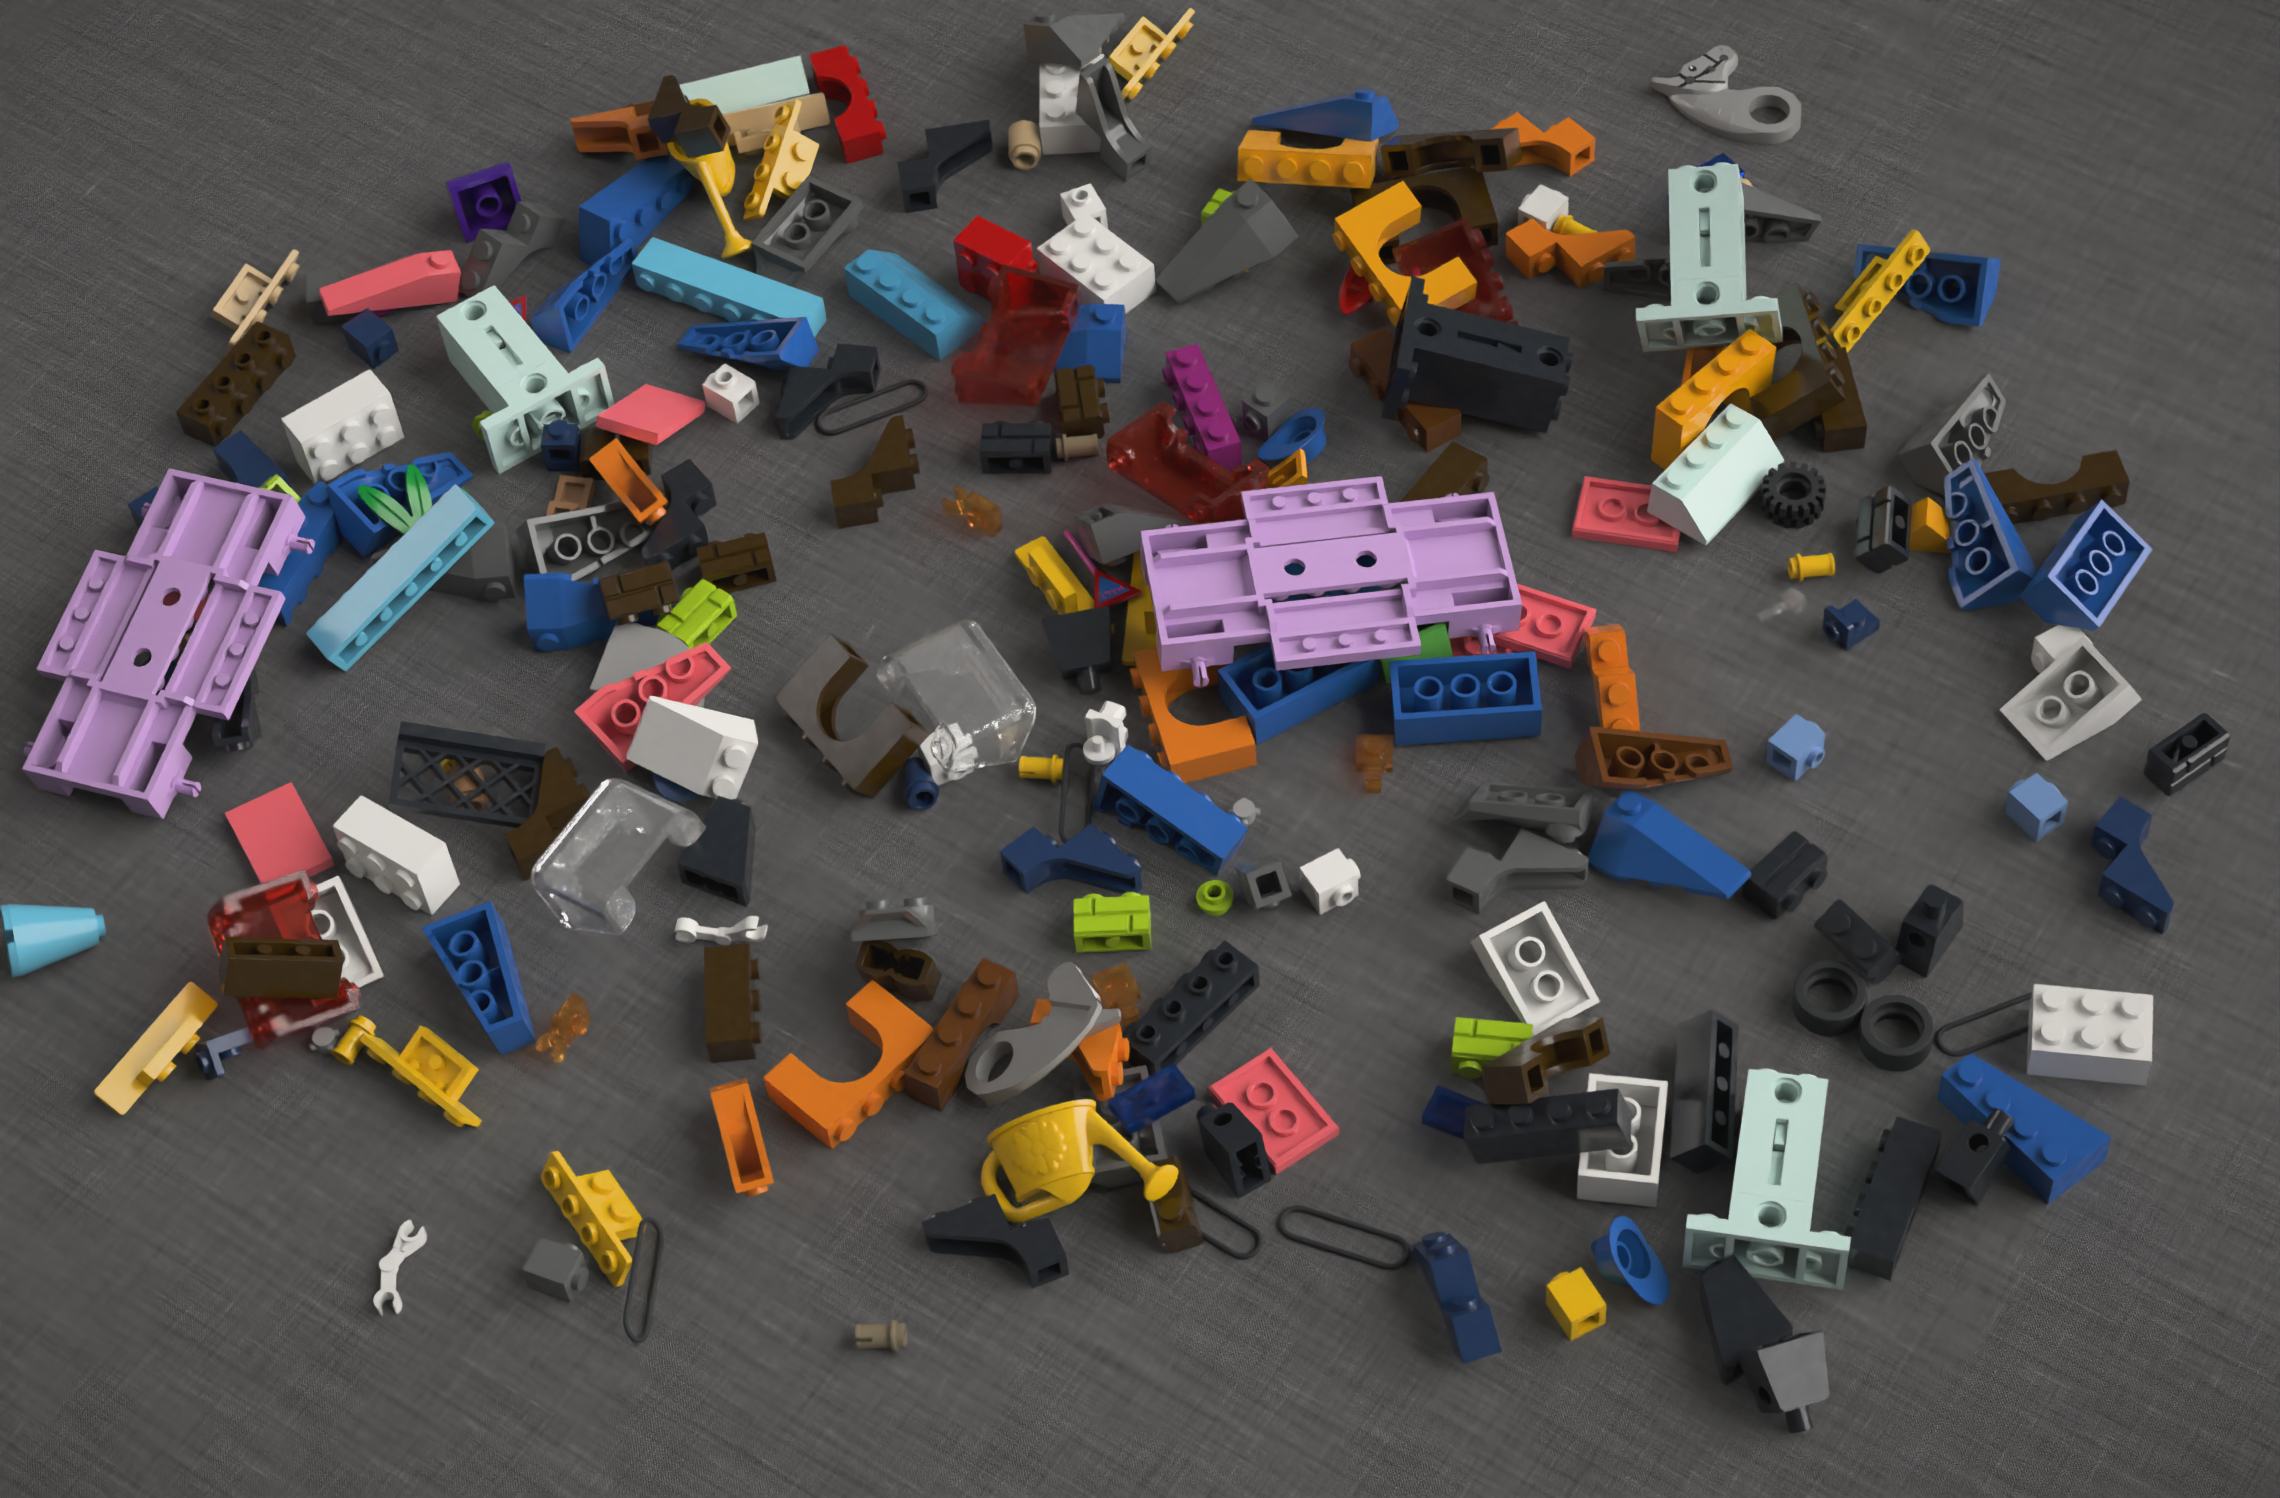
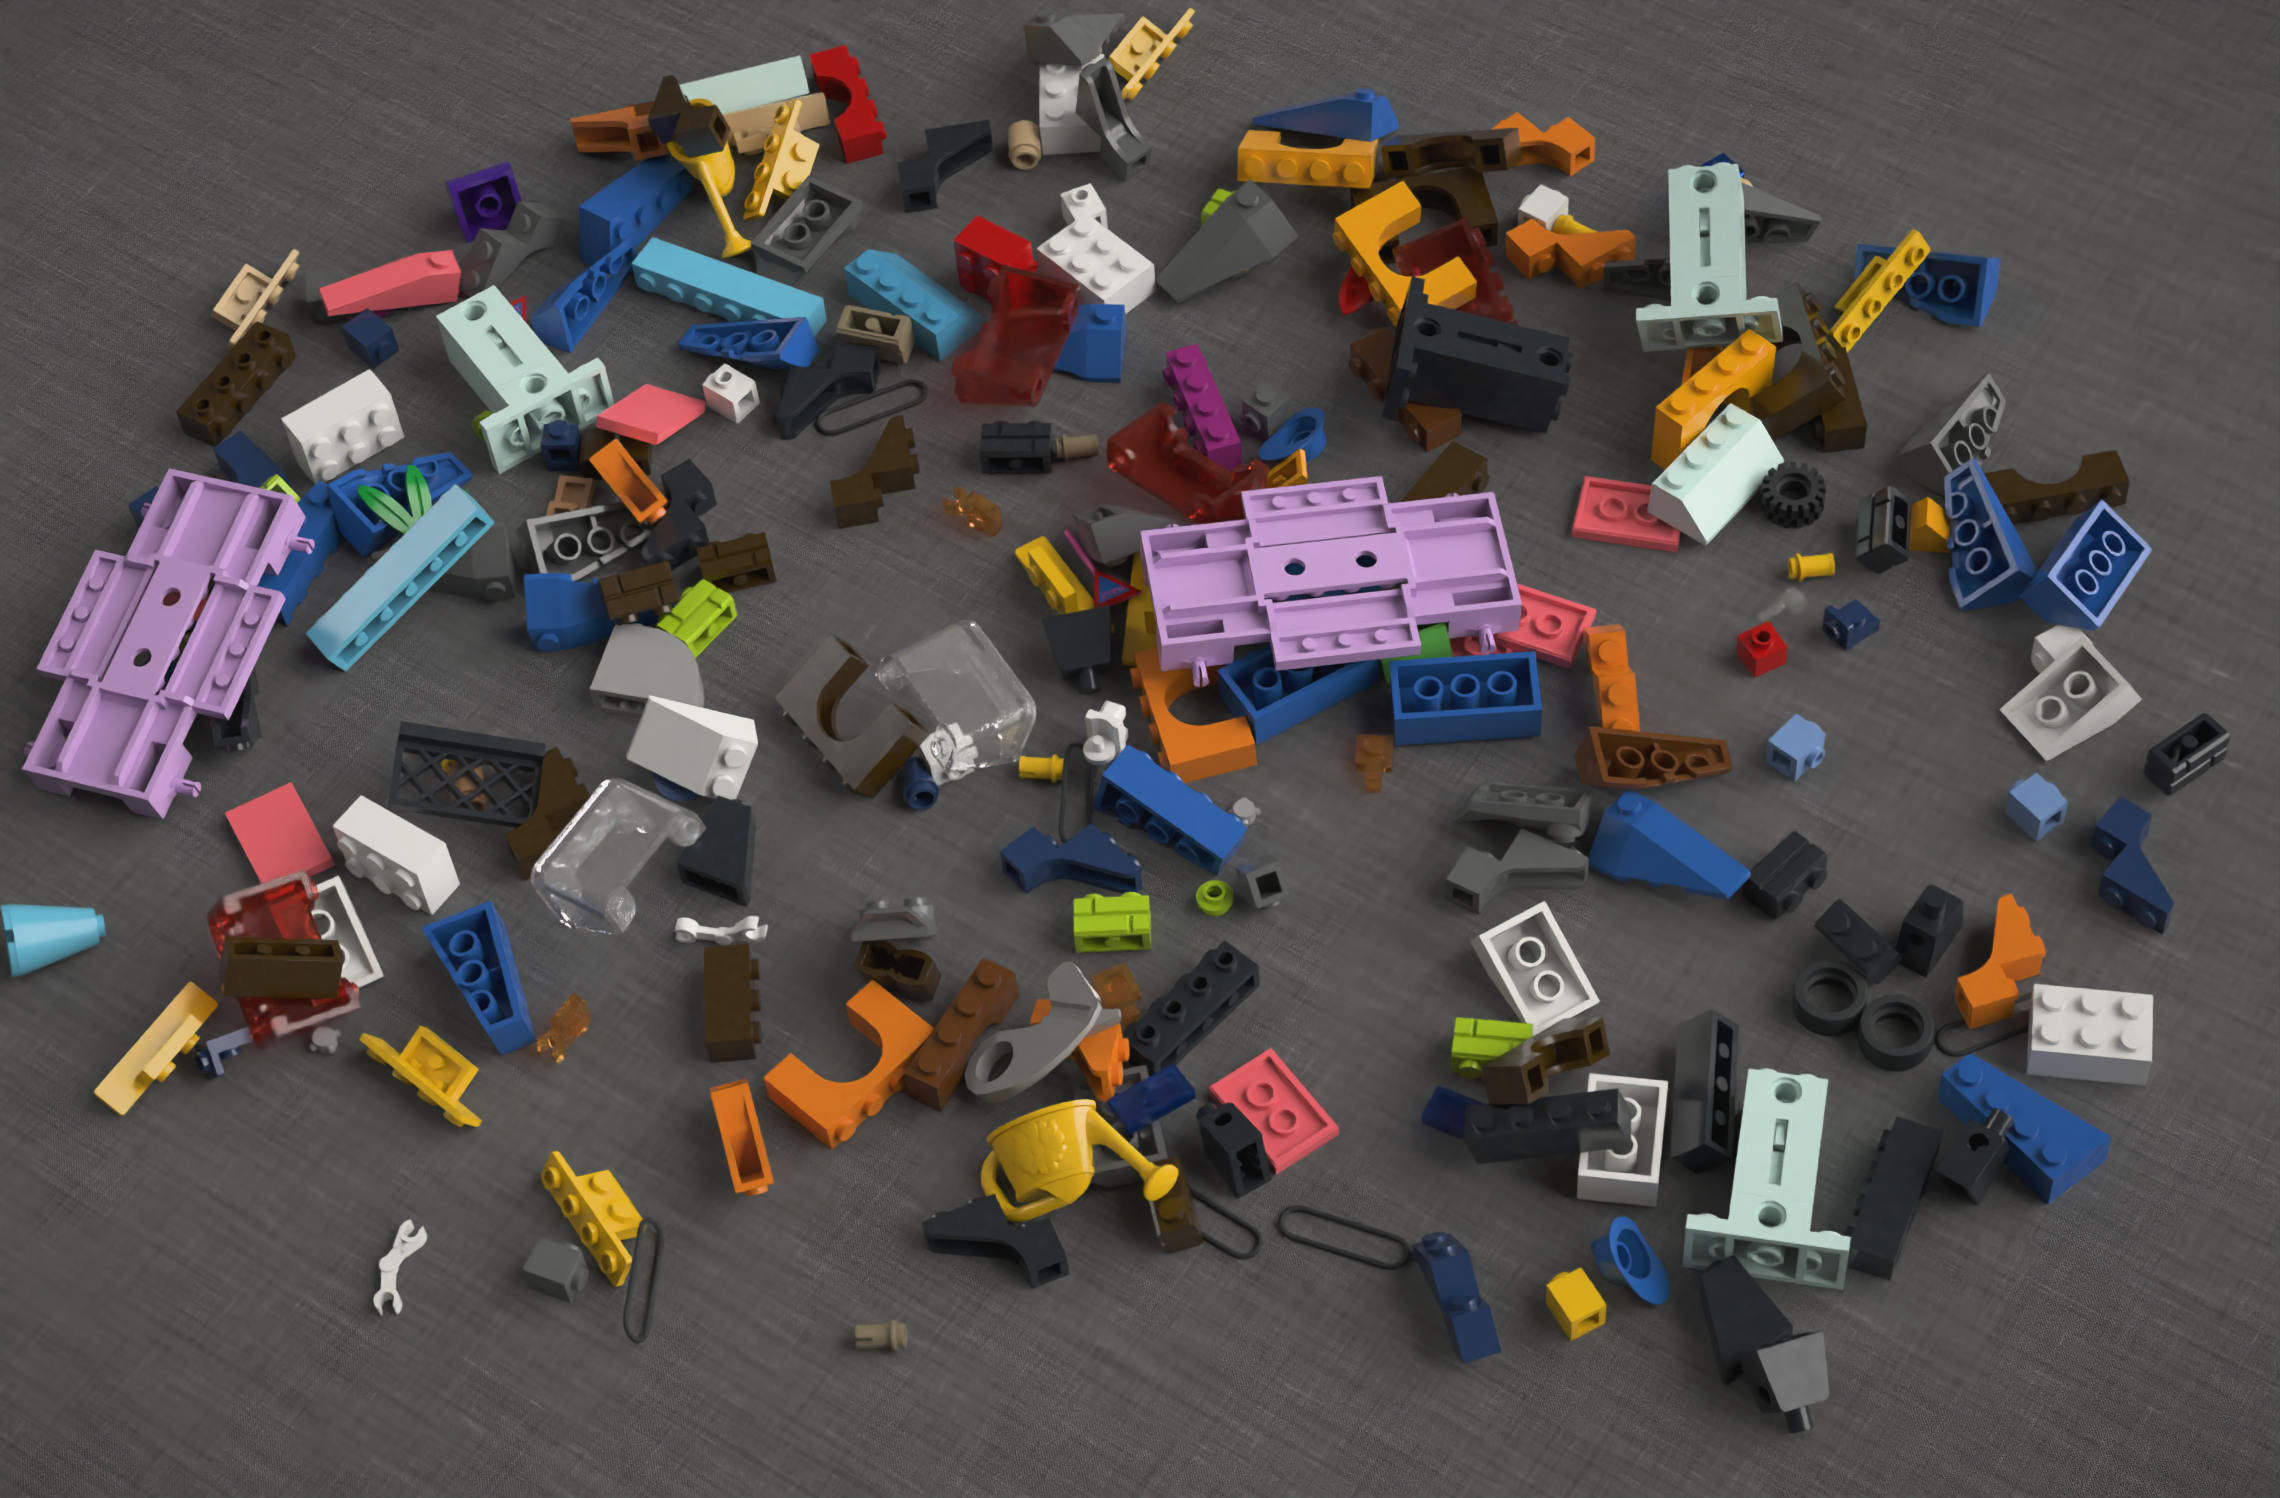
(350, 1045): yellow pin -> none
(618, 707): coral wedge -> none
(869, 327): none -> dark tan brick
(1079, 401): dark brown brick -> none
(1330, 881): white brick -> none
(1703, 97): light grey animal -> none
(1761, 649): none -> red plate
(2016, 954): none -> orange arch

